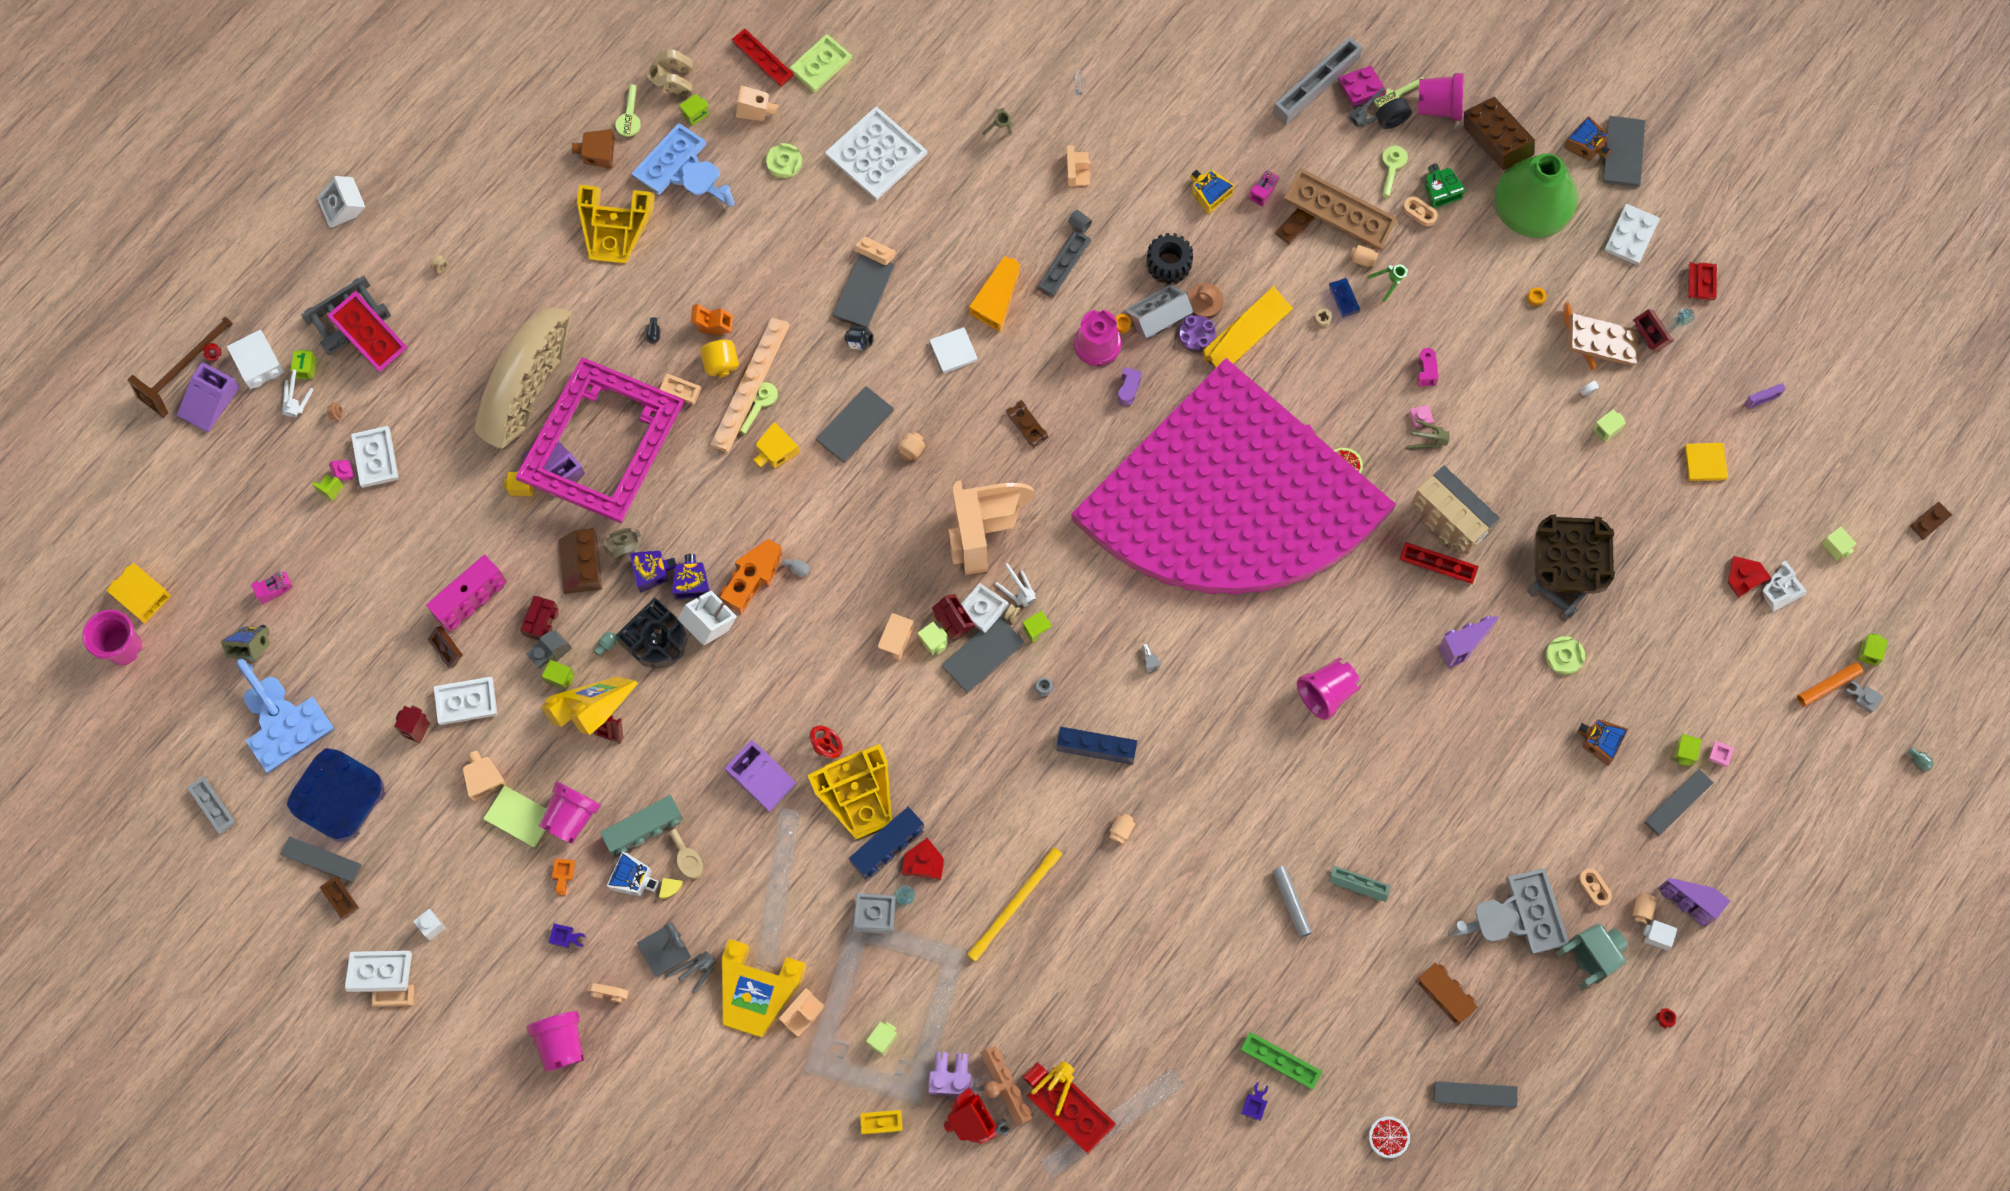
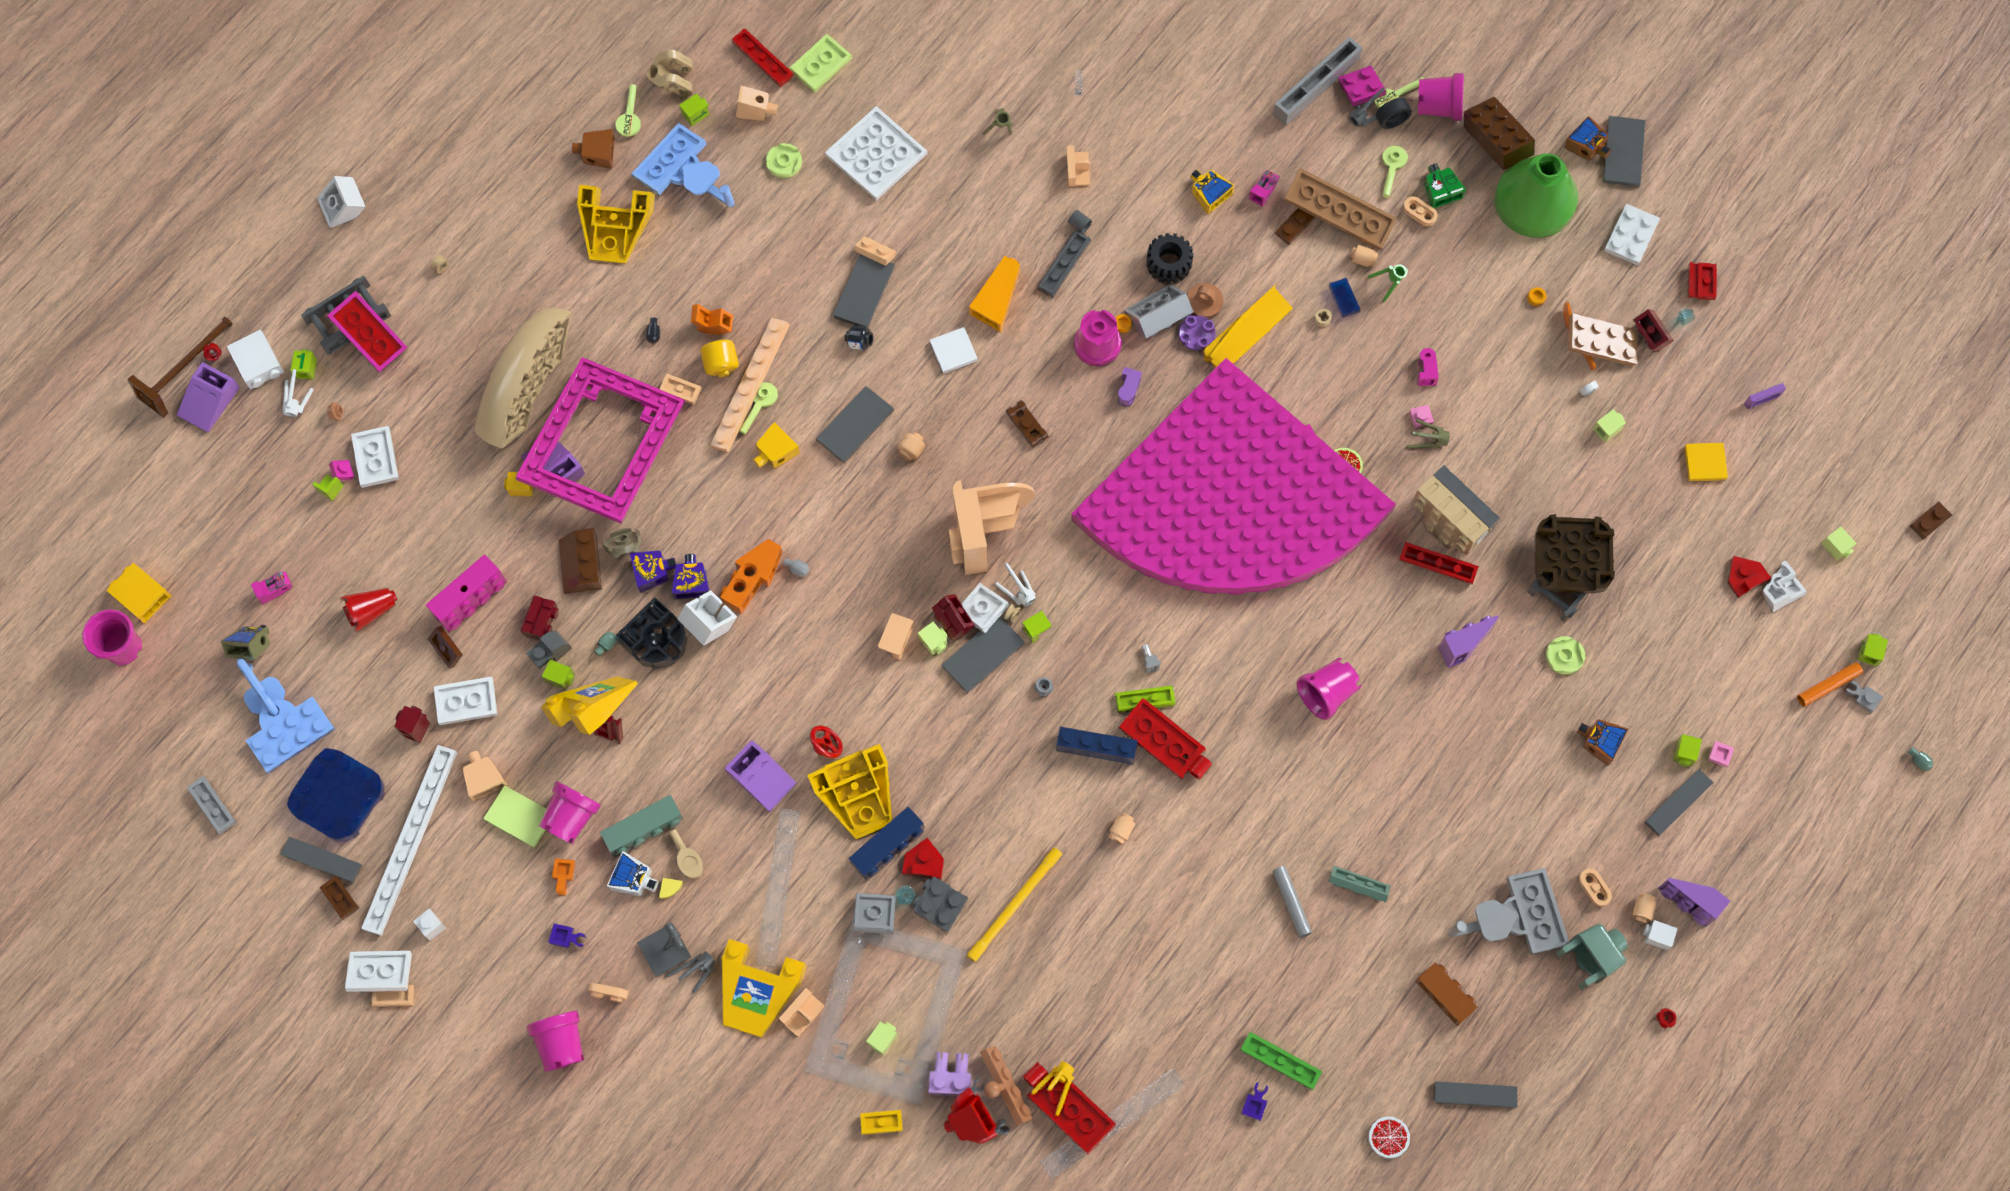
(367, 606): none -> red cone
(409, 840): none -> white plate
(939, 904): none -> dark grey plate
(1157, 696): none -> lime tile
(1165, 740): none -> red hinge

